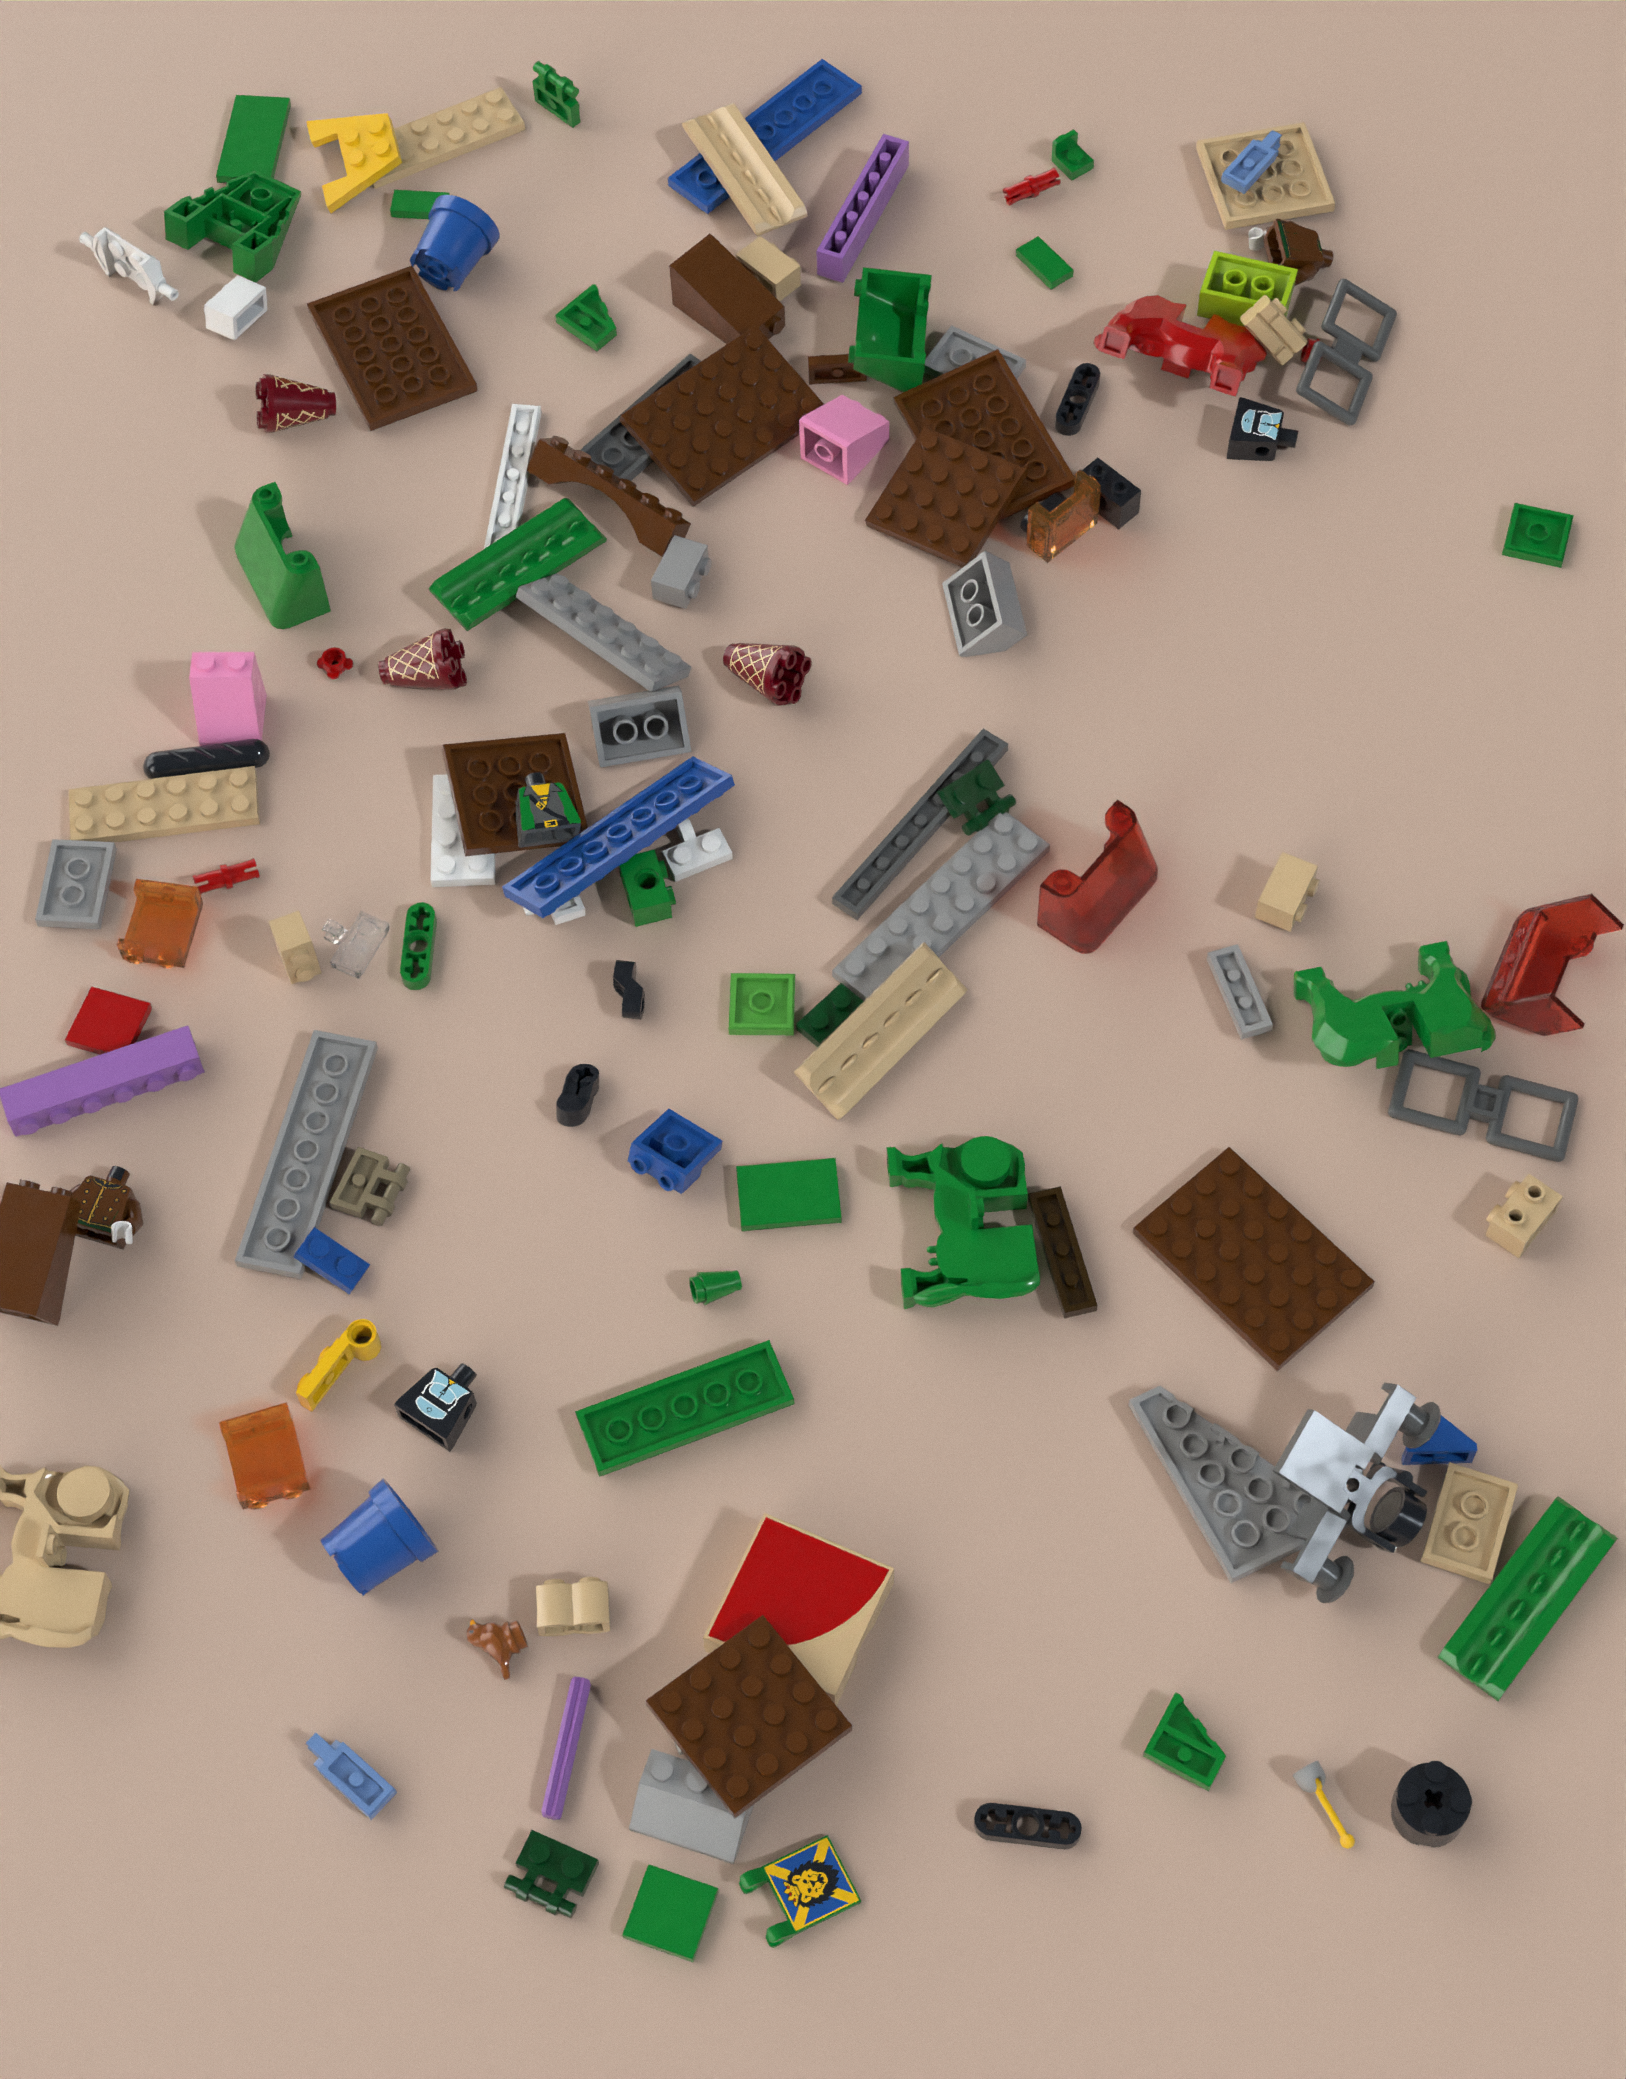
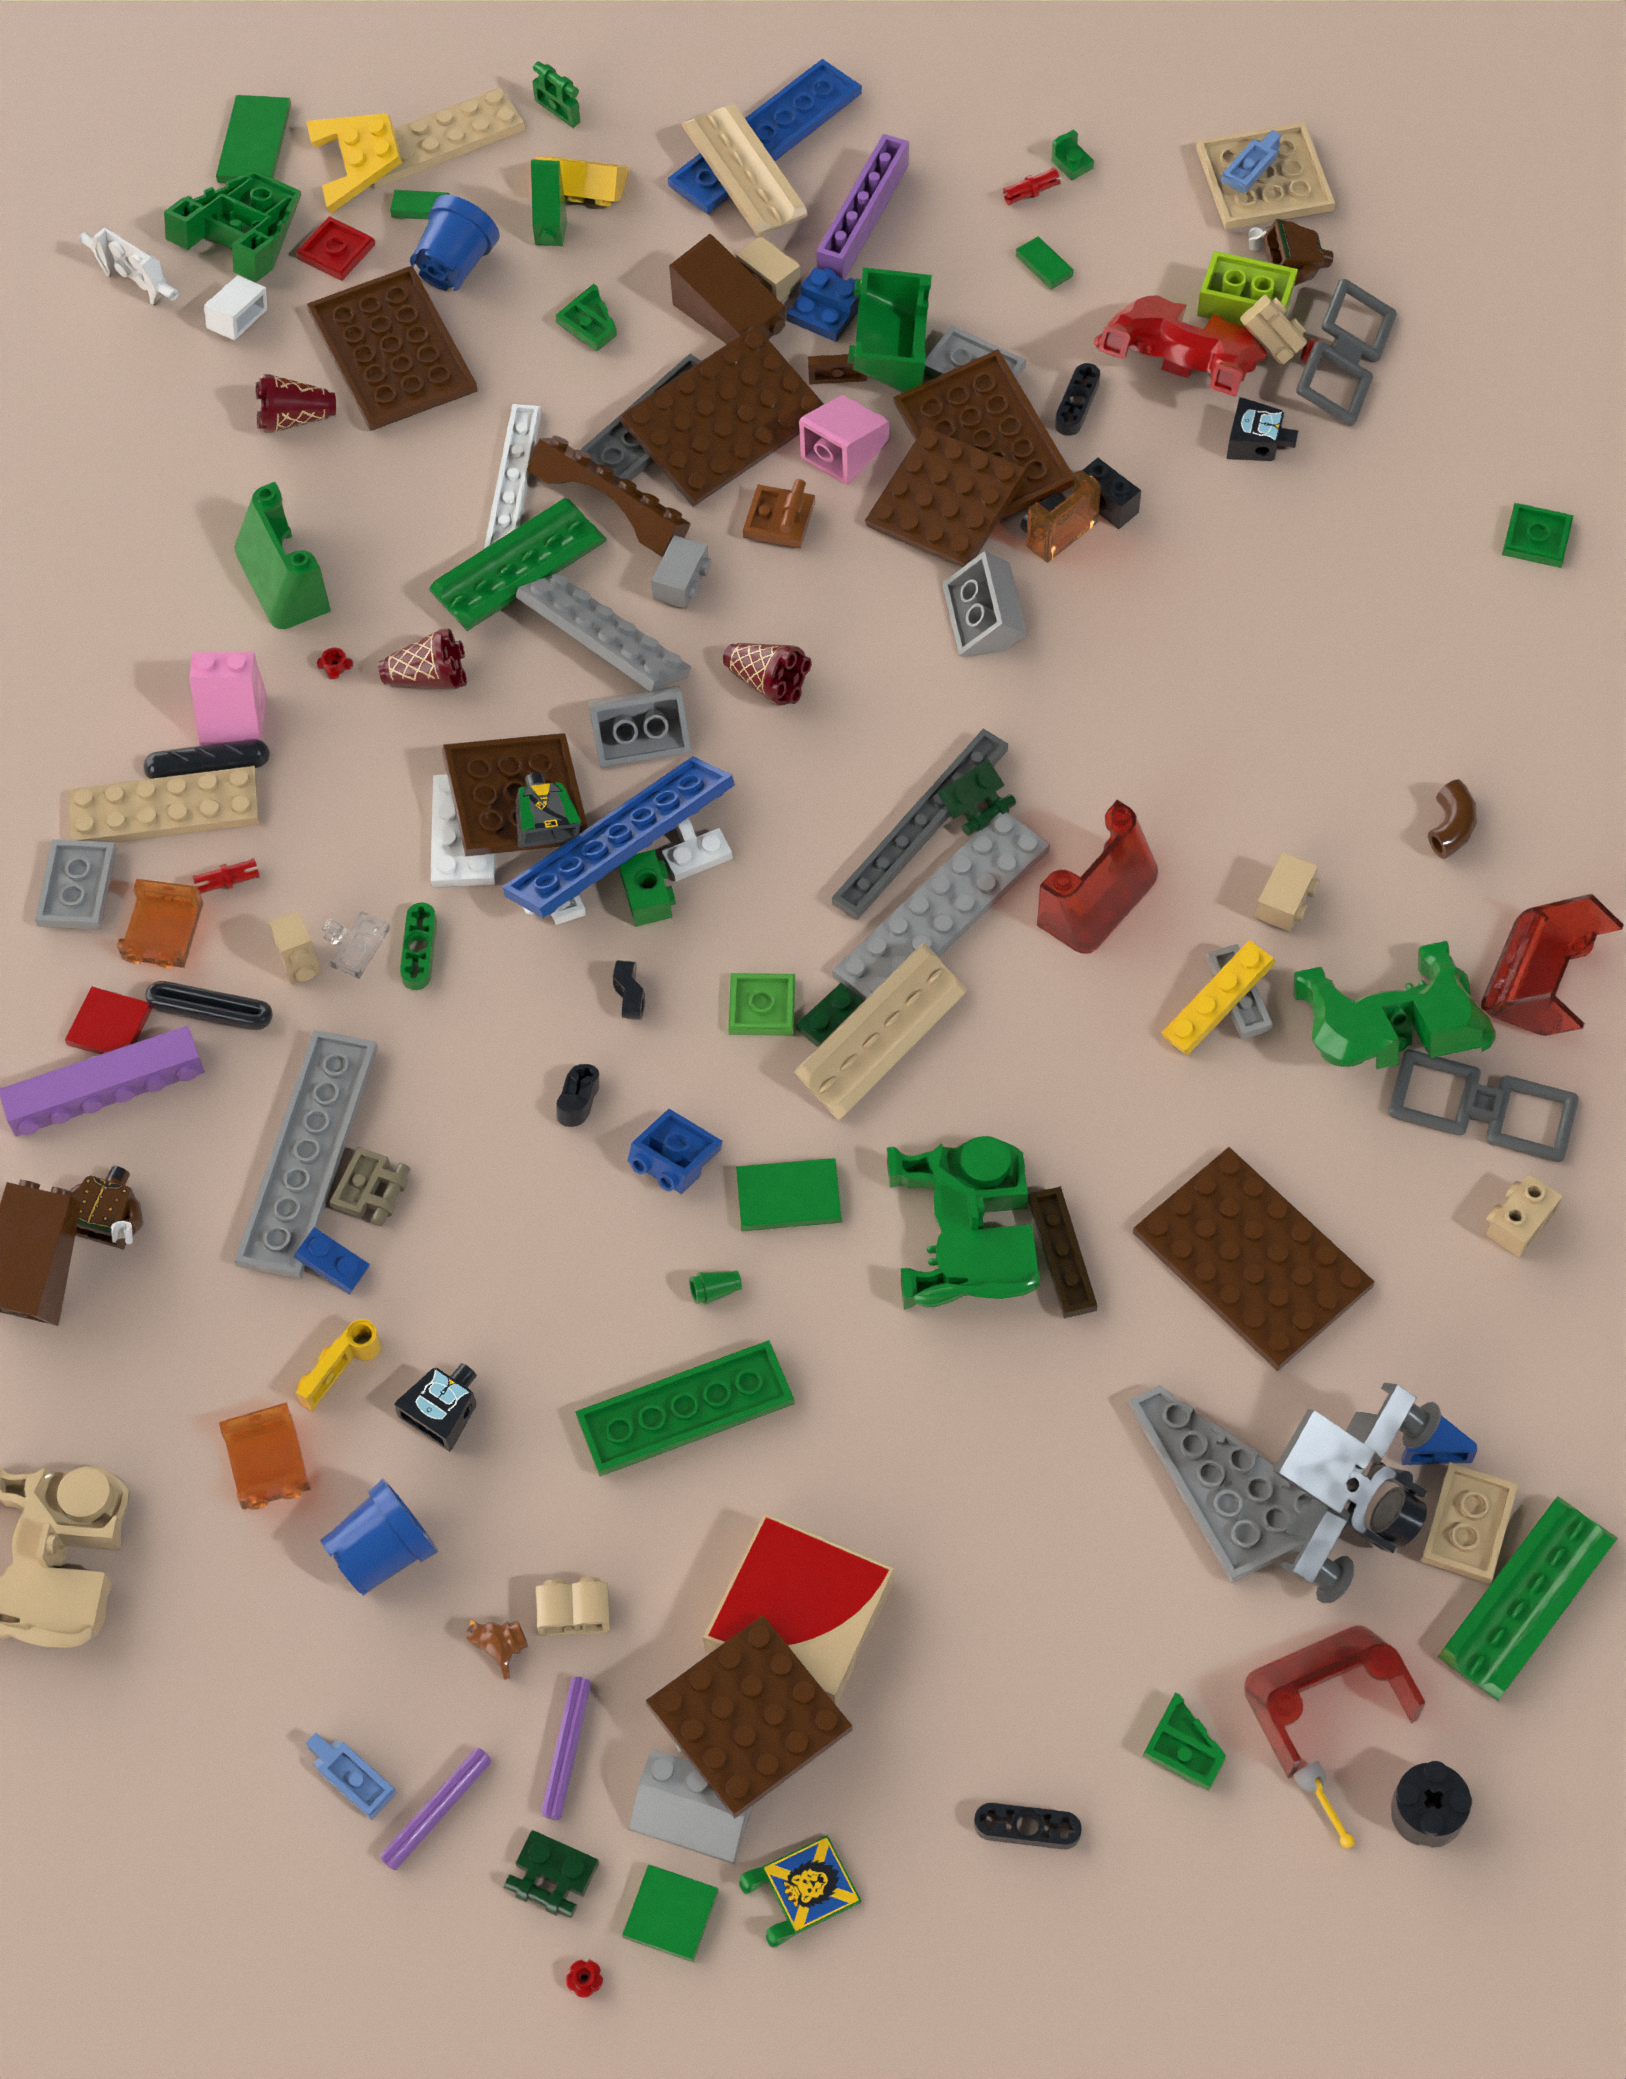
(209, 1005): none -> black piece
(335, 248): none -> red tile
(435, 1808): none -> medium lavender axle
(548, 203): none -> green slope
(584, 1988): none -> red plate
(591, 180): none -> yellow slope
(779, 515): none -> dark orange plate
(824, 304): none -> blue plate
(1218, 997): none -> yellow plate
(1276, 1686): none -> clear red windscreen
(1458, 821): none -> reddish brown cylinder

